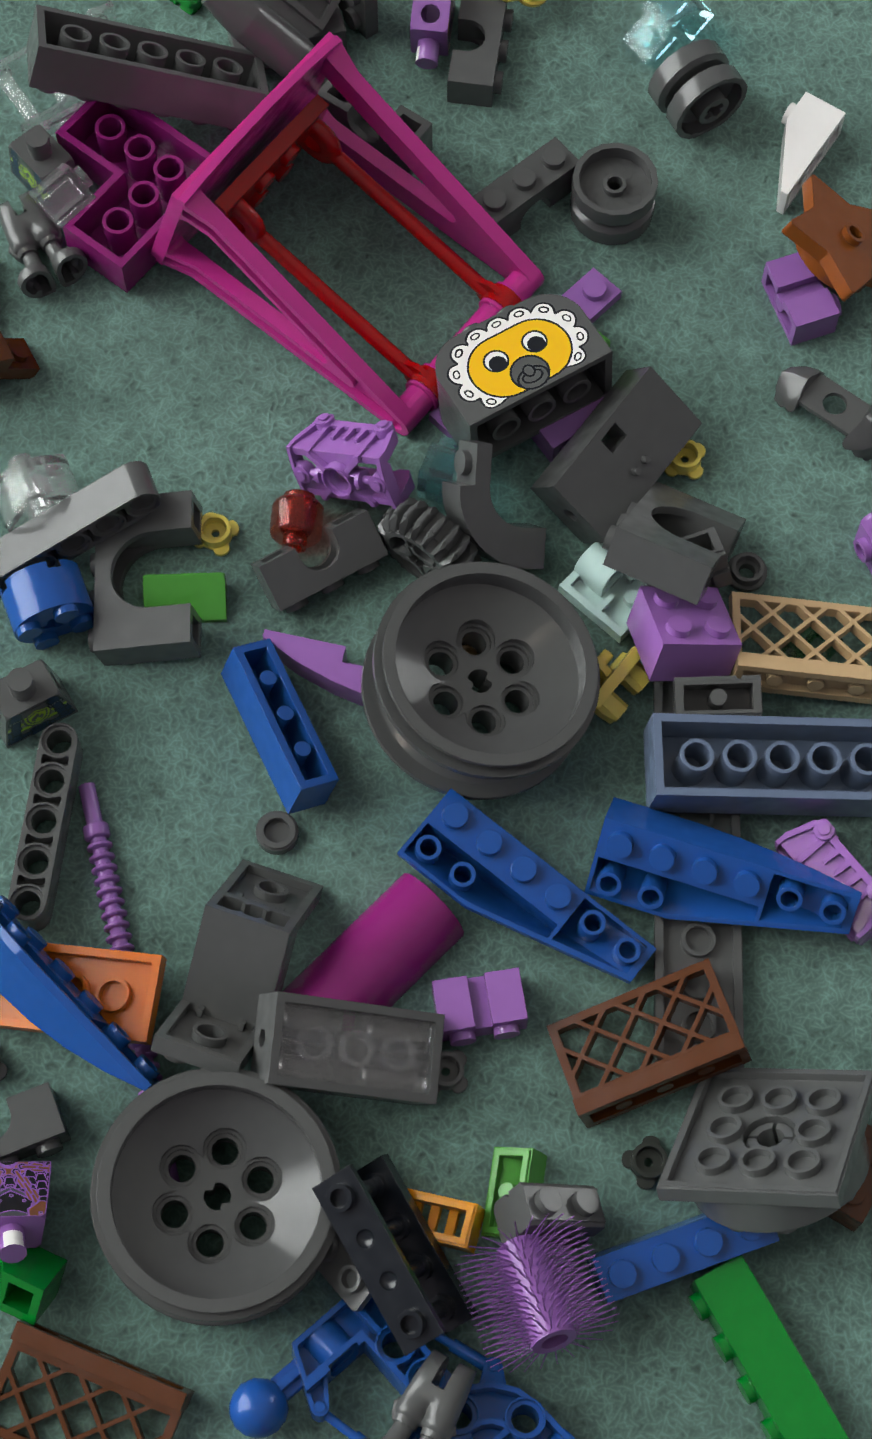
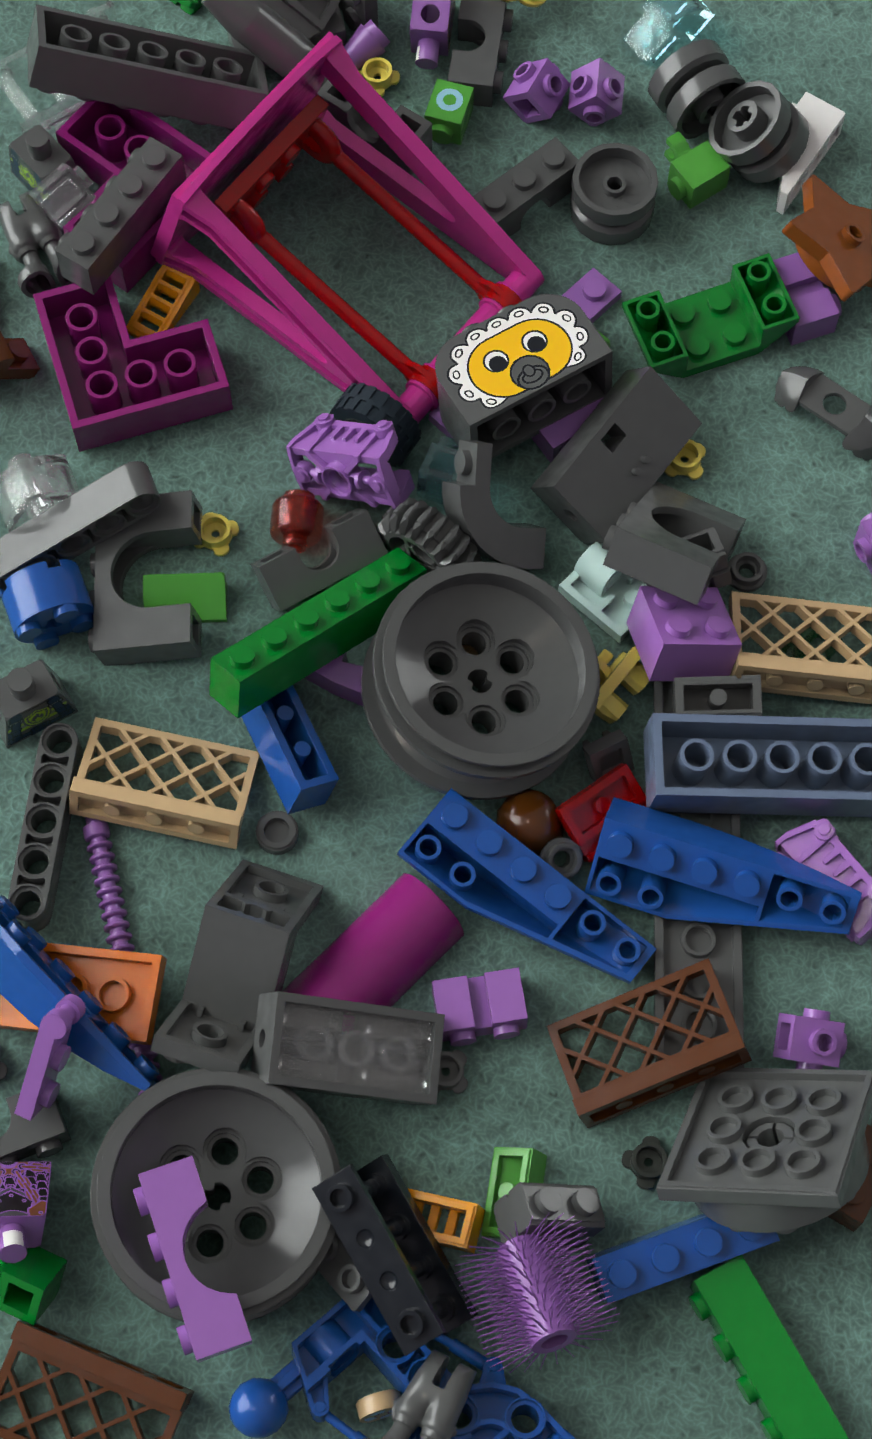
(49, 1057): none -> medium lavender plate
(120, 215): none -> dark grey brick
(125, 385): none -> magenta brick
(157, 808): none -> tan fence
(161, 284): none -> light orange slope
(211, 1317): none -> medium lavender arch
(309, 634): none -> green brick
(366, 43): none -> medium lavender cone
(369, 405): none -> black wheel
(376, 1405): none -> tan tile
(379, 67): none -> light yellow plate
(449, 111): none -> bright green brick
(530, 819): none -> reddish brown hair
(536, 90): none -> medium lavender brick
(573, 856): none -> dark grey plate
(586, 811): none -> red plate
(596, 92): none -> medium lavender brick
(607, 753): none -> dark grey tile
(694, 172): none -> bright green brick
(715, 323): none -> green slope
(758, 132): none -> dark grey wheel
(810, 1039): none -> medium lavender brick

